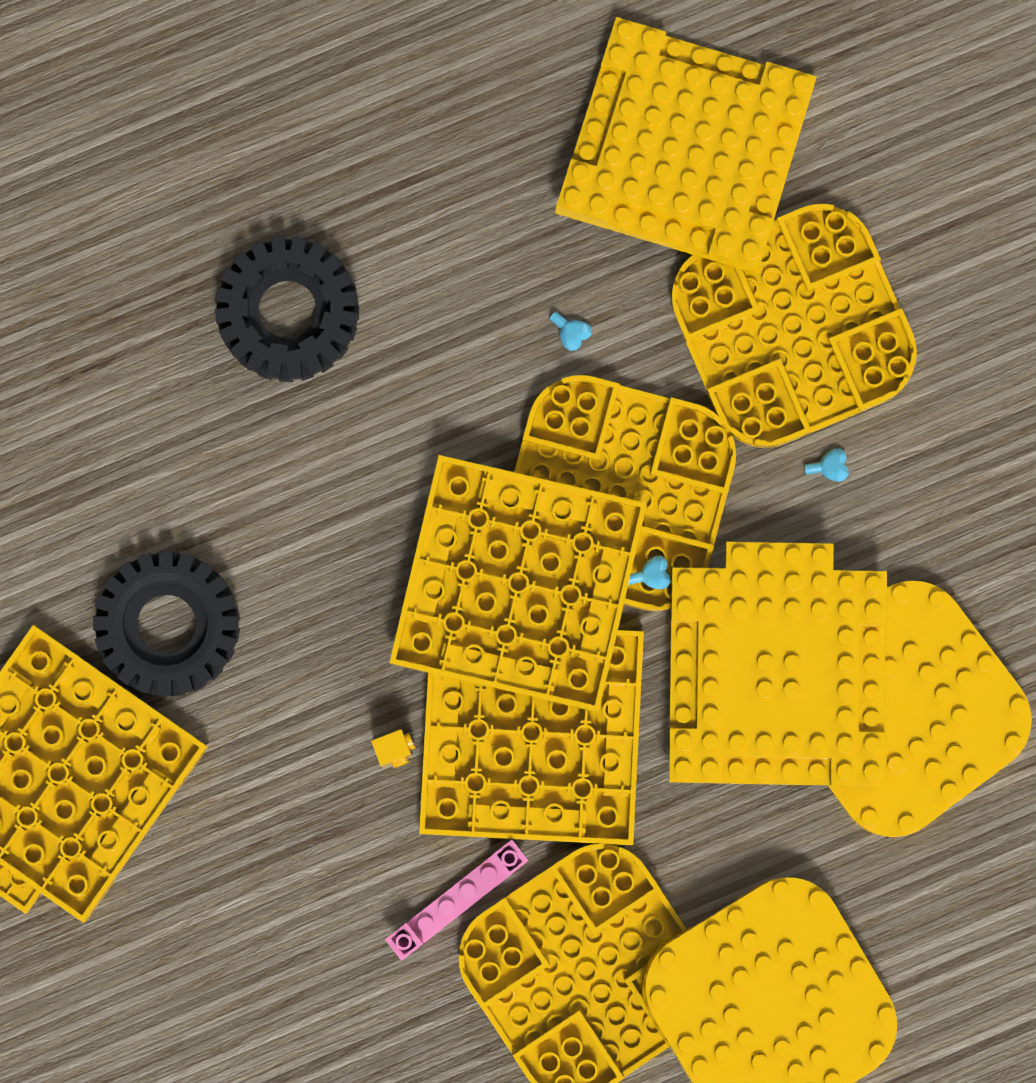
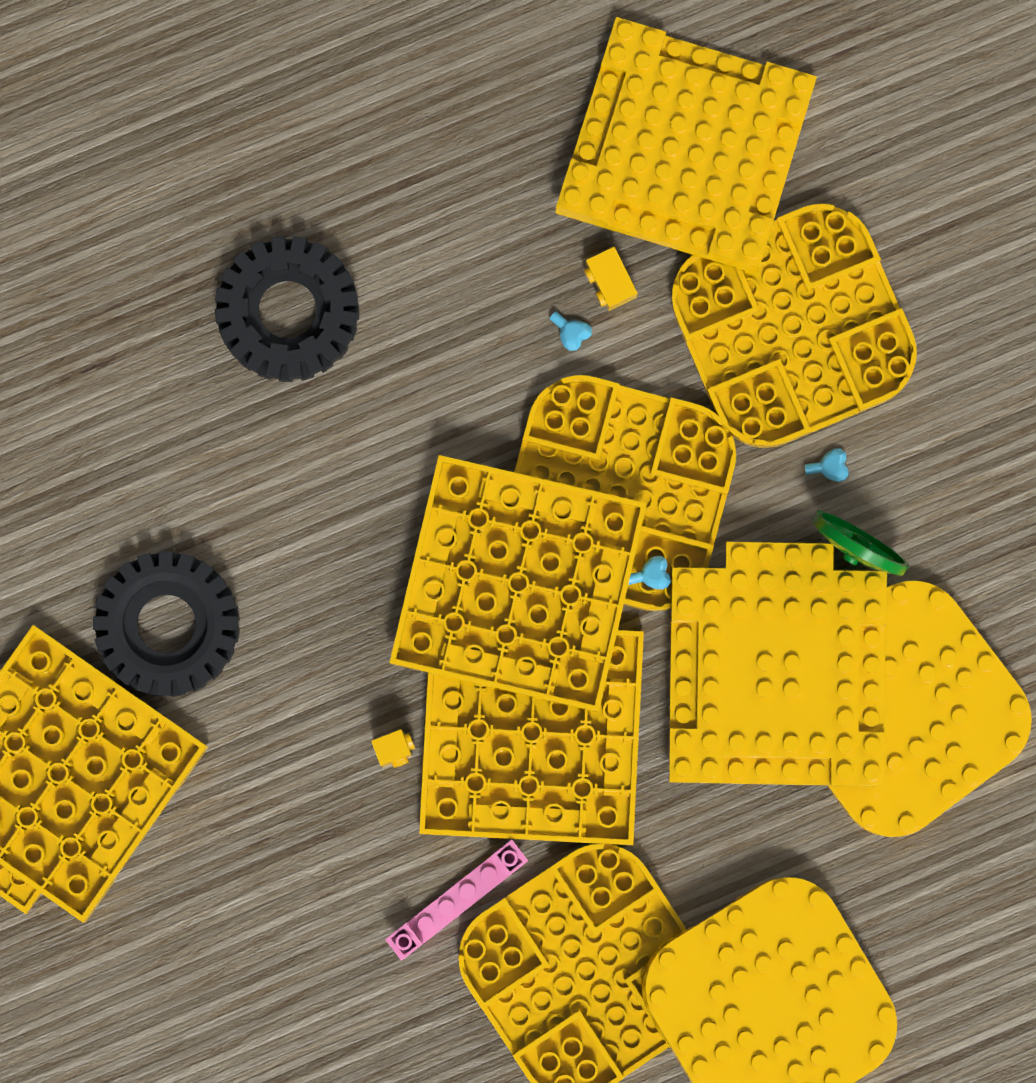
(610, 279): none -> yellow brick
(858, 544): none -> green dish

